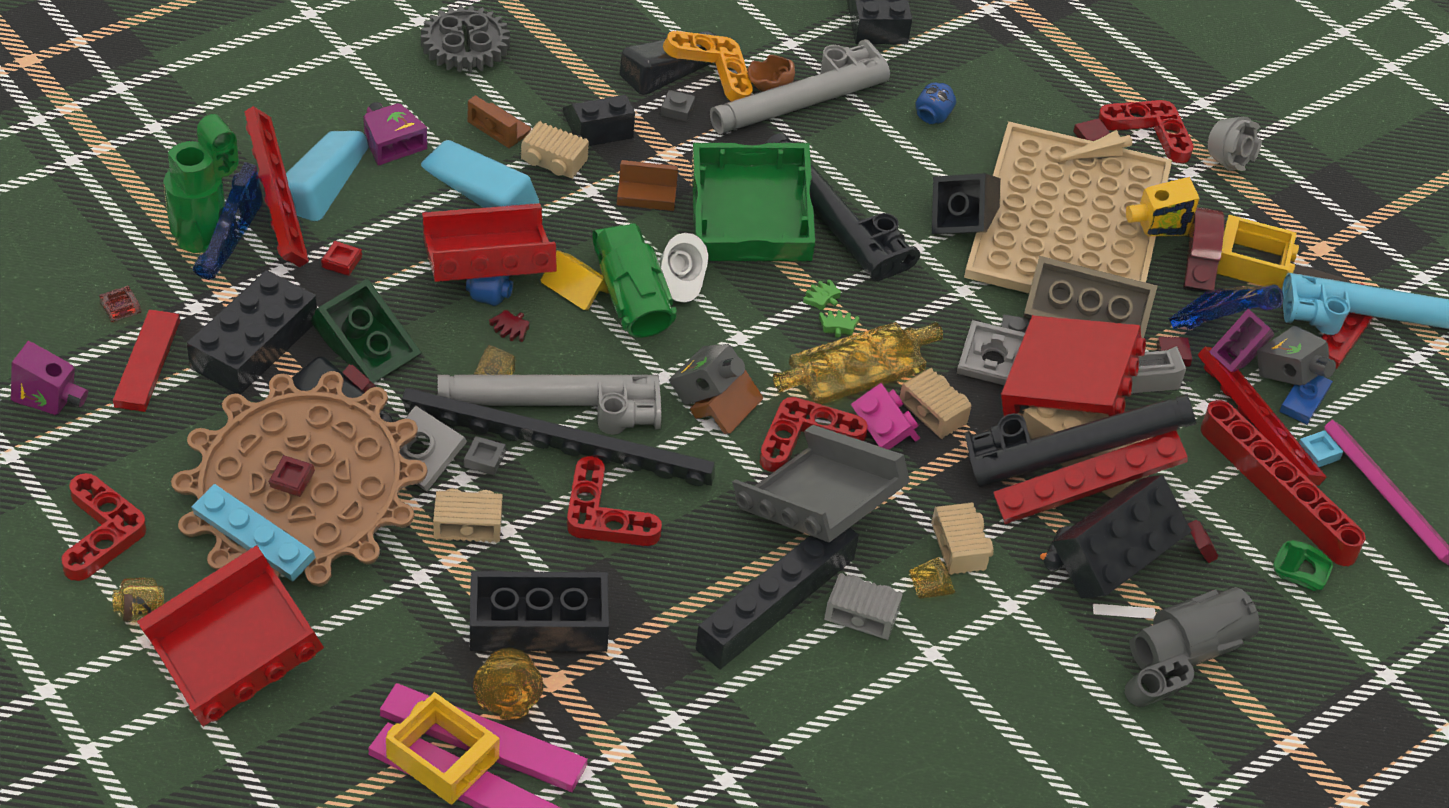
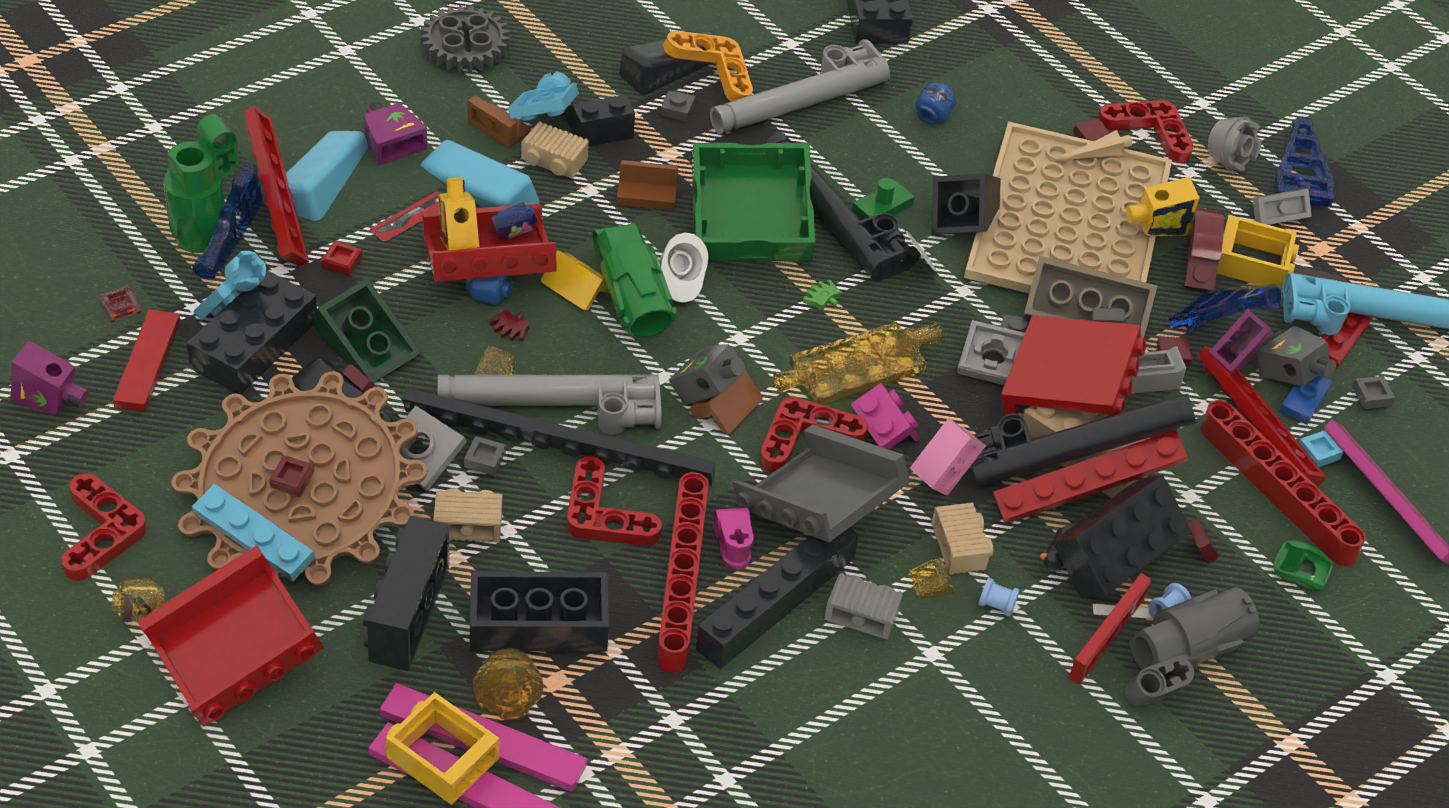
(241, 275): none -> medium azure plate
(406, 218): none -> sticker
(407, 593): none -> black brick
(457, 228): none -> yellow torso
(514, 220): none -> clear blue brick
(551, 97): none -> medium azure plate
(682, 573): none -> red beam
(734, 536): none -> dark pink piece
(771, 73): dark orange hair -> none
(838, 324): bright green piece -> none
(888, 198): none -> green tile
(921, 250): none -> white sticker
(935, 402): tan brick -> none
(947, 457): none -> bright pink hinge
(999, 597): none -> light blue bush
(1110, 628): none -> red tile
(1112, 315): none -> dark grey plate
(1173, 594): none -> light blue bush
(1282, 207): none -> light grey plate
(1321, 186): none -> clear blue plate
(1373, 392): none -> dark grey plate

